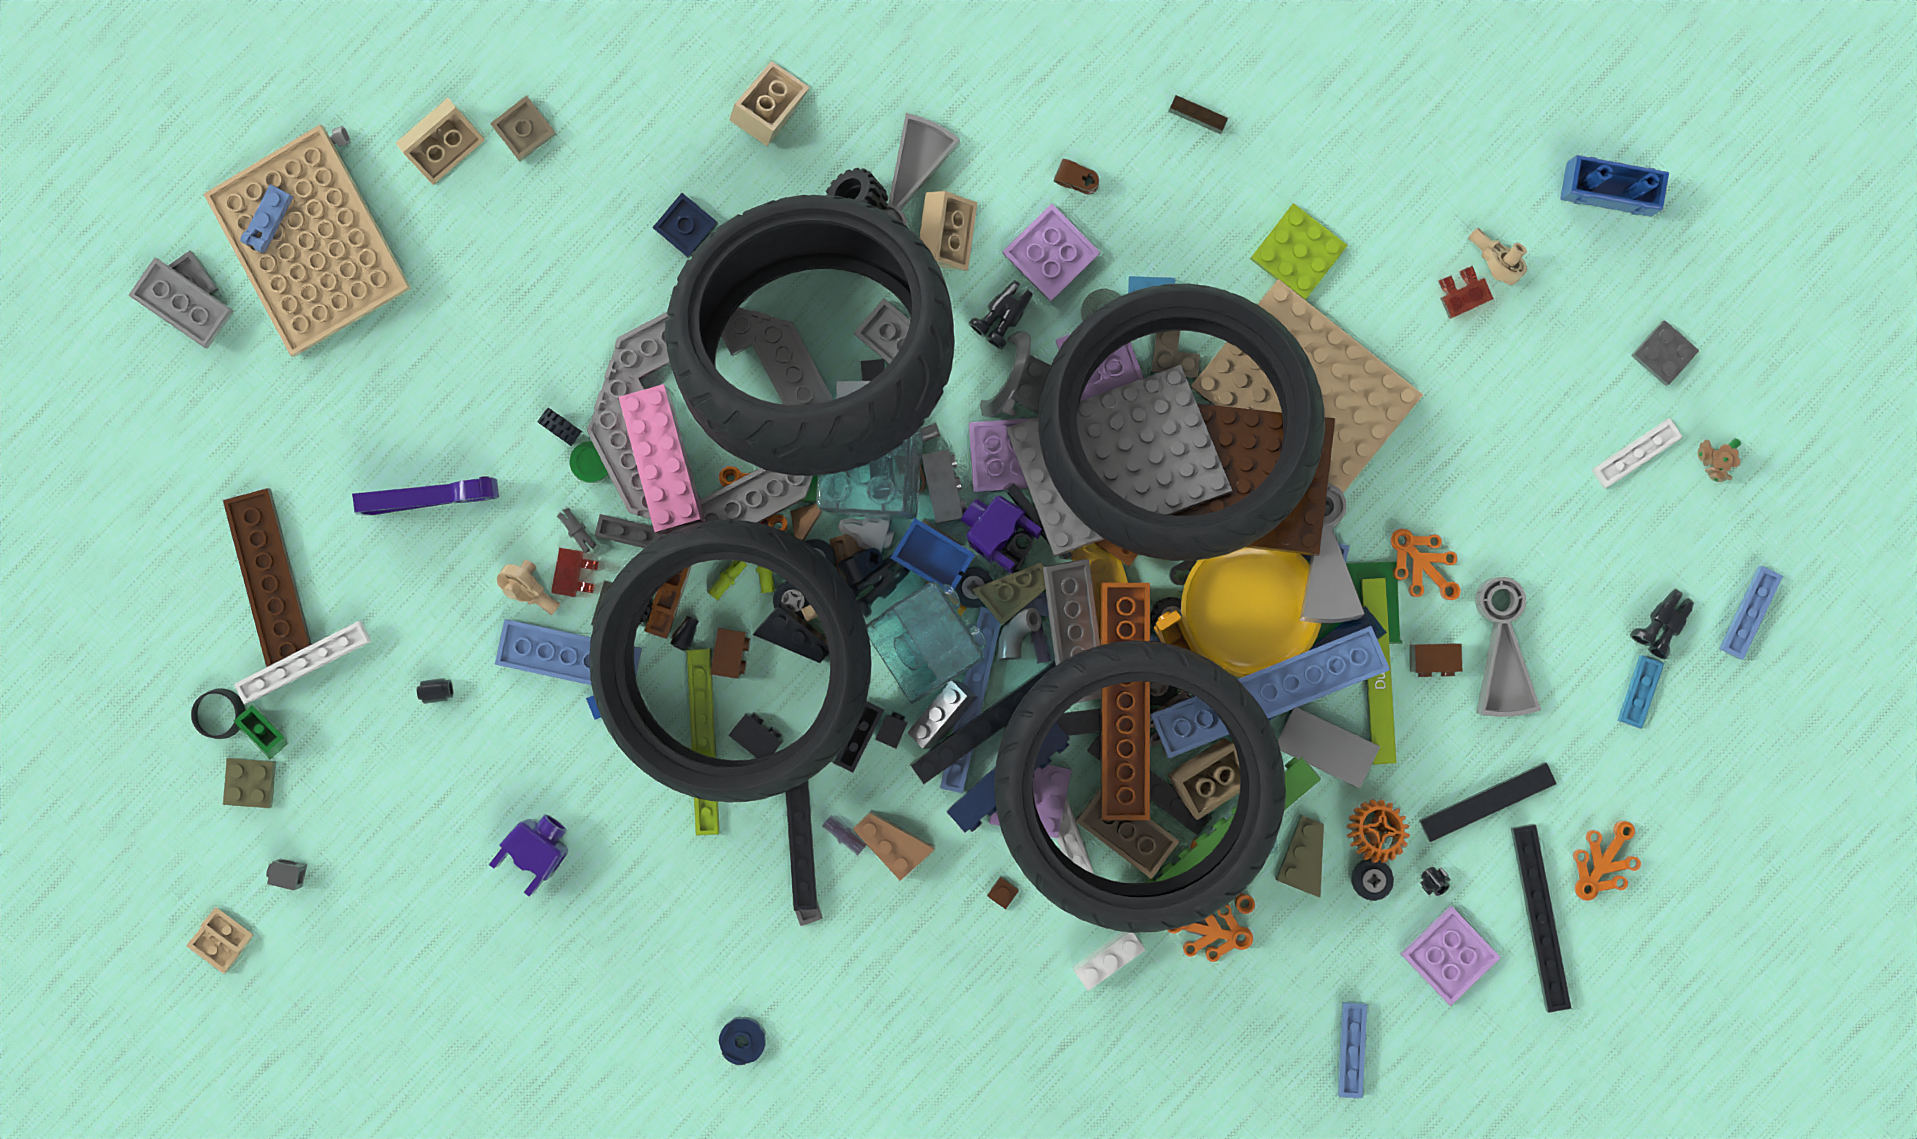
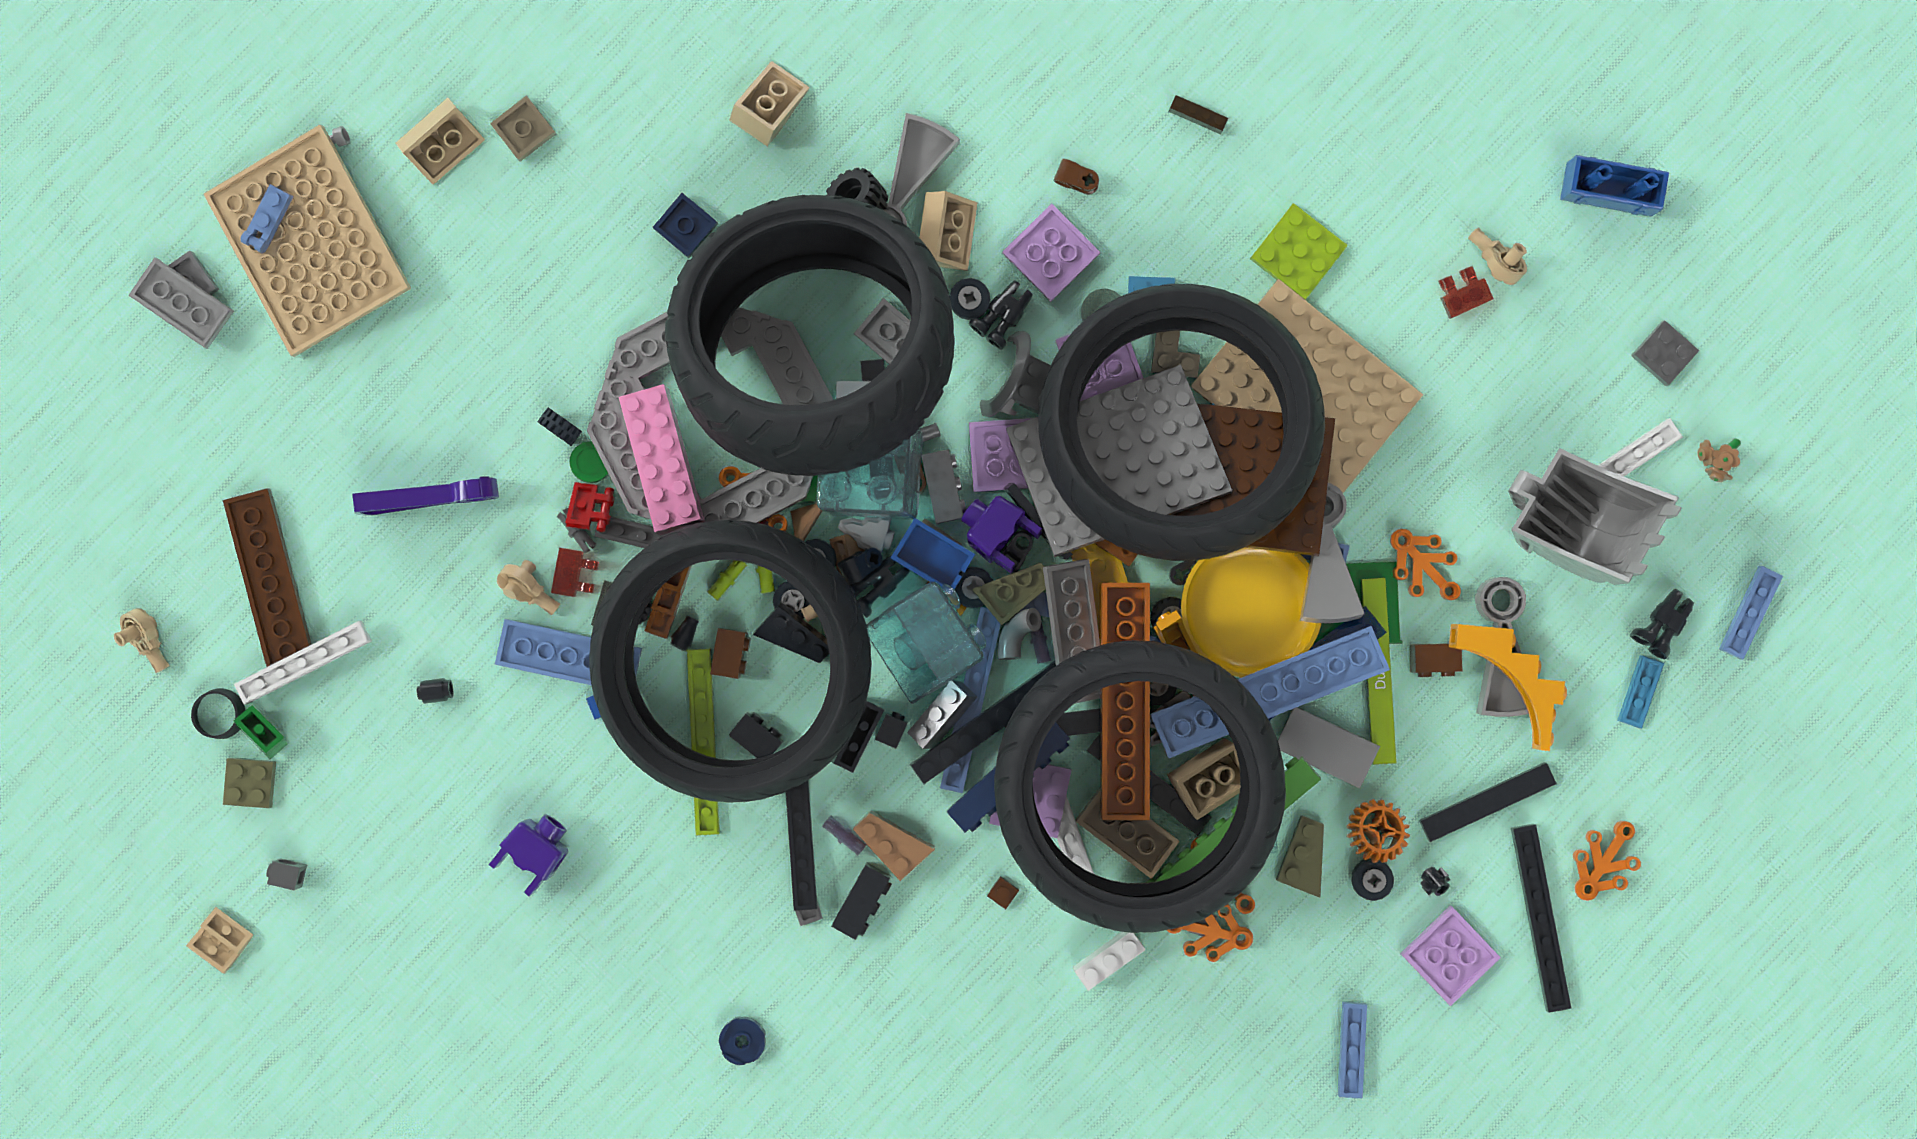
(141, 632): none -> tan pin
(582, 505): none -> red plate
(862, 901): none -> black brick
(966, 306): none -> black wheel
(1522, 669): none -> light orange arch
(1589, 518): none -> light grey piece

